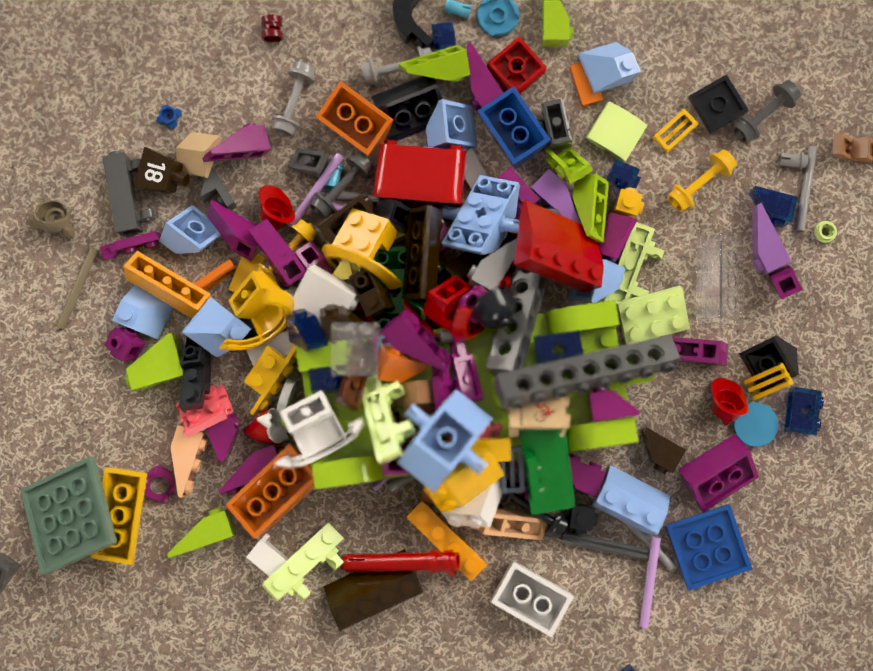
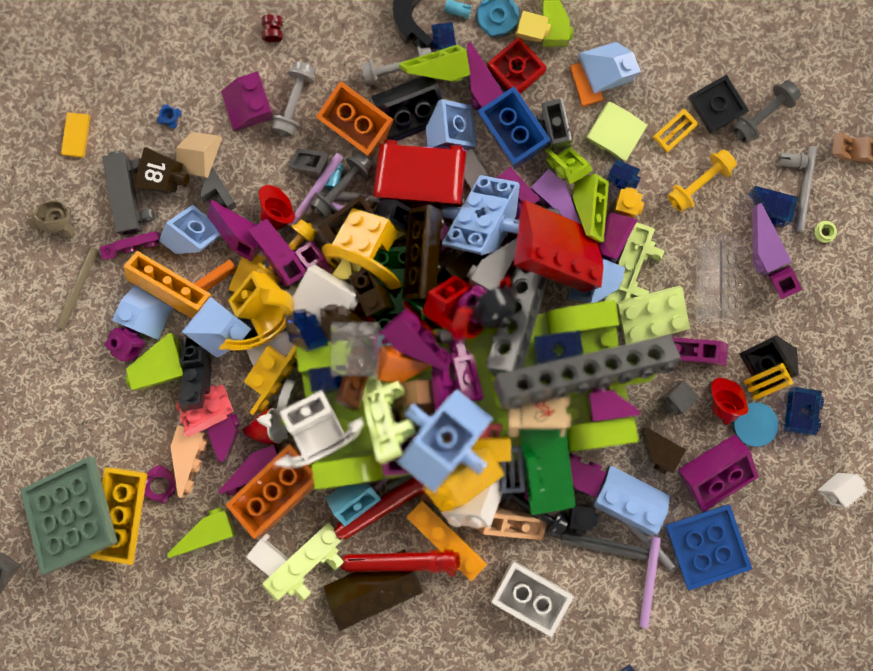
(75, 135): none -> yellow tile
(246, 143): magenta slope -> none
(247, 101): none -> magenta slope
(351, 501): none -> medium azure slope
(387, 504): none -> red cylinder
(532, 27): none -> light yellow slope
(679, 398): none -> dark grey slope
(843, 489): none -> white brick

